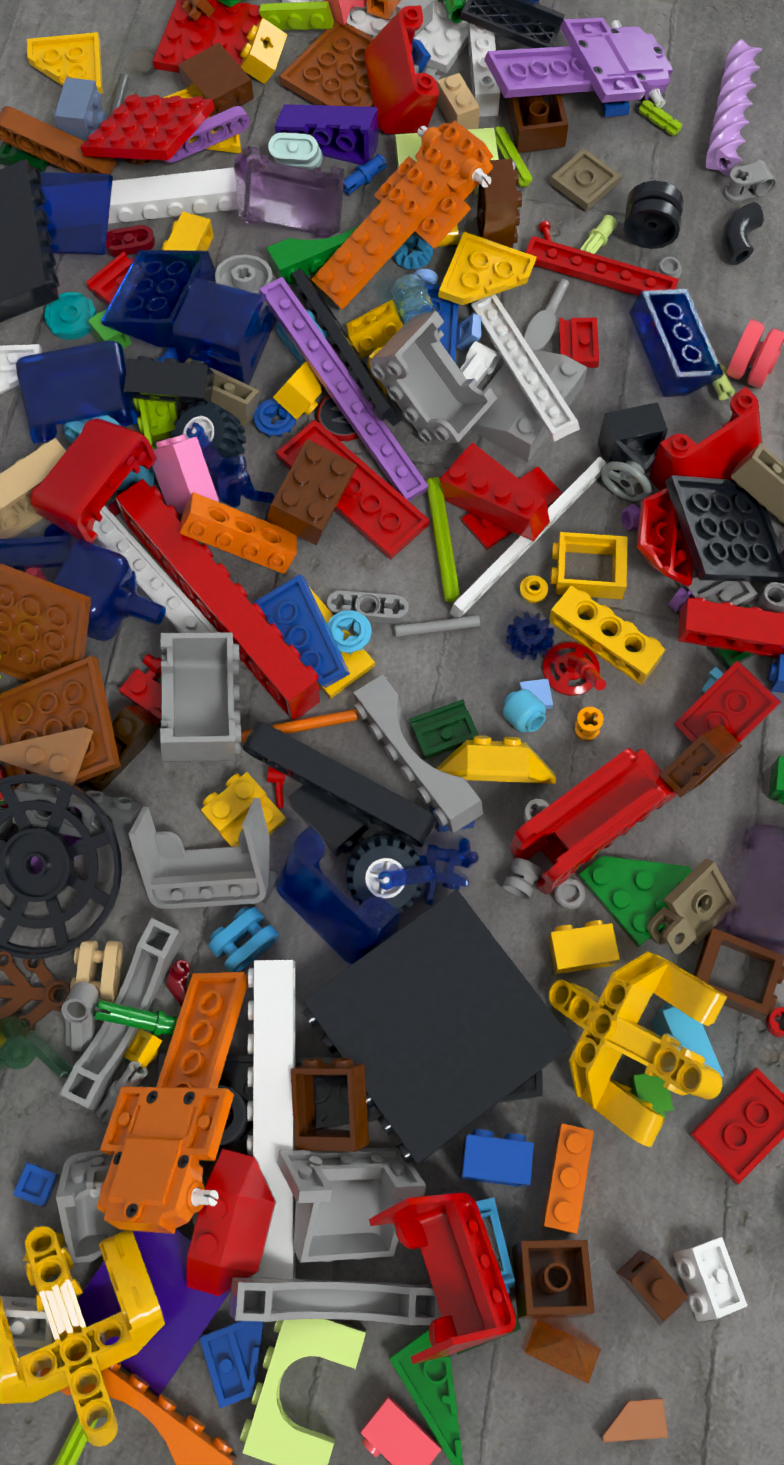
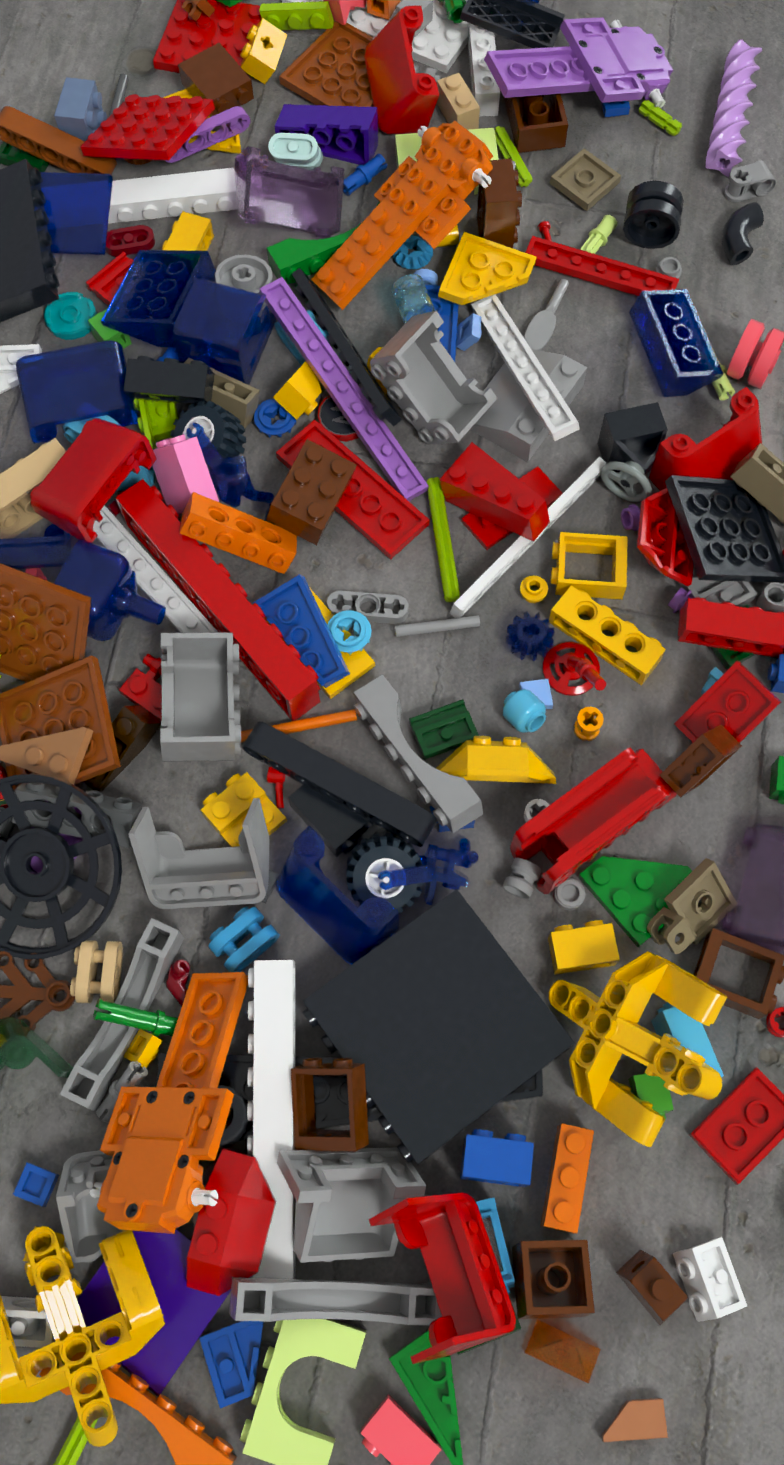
(68, 57): yellow plate -> none
(78, 1015): light grey piece -> none
(374, 328): yellow bracket -> none
(420, 54): blue plate -> none
(479, 362): white piece -> none
(580, 340): red plate -> none

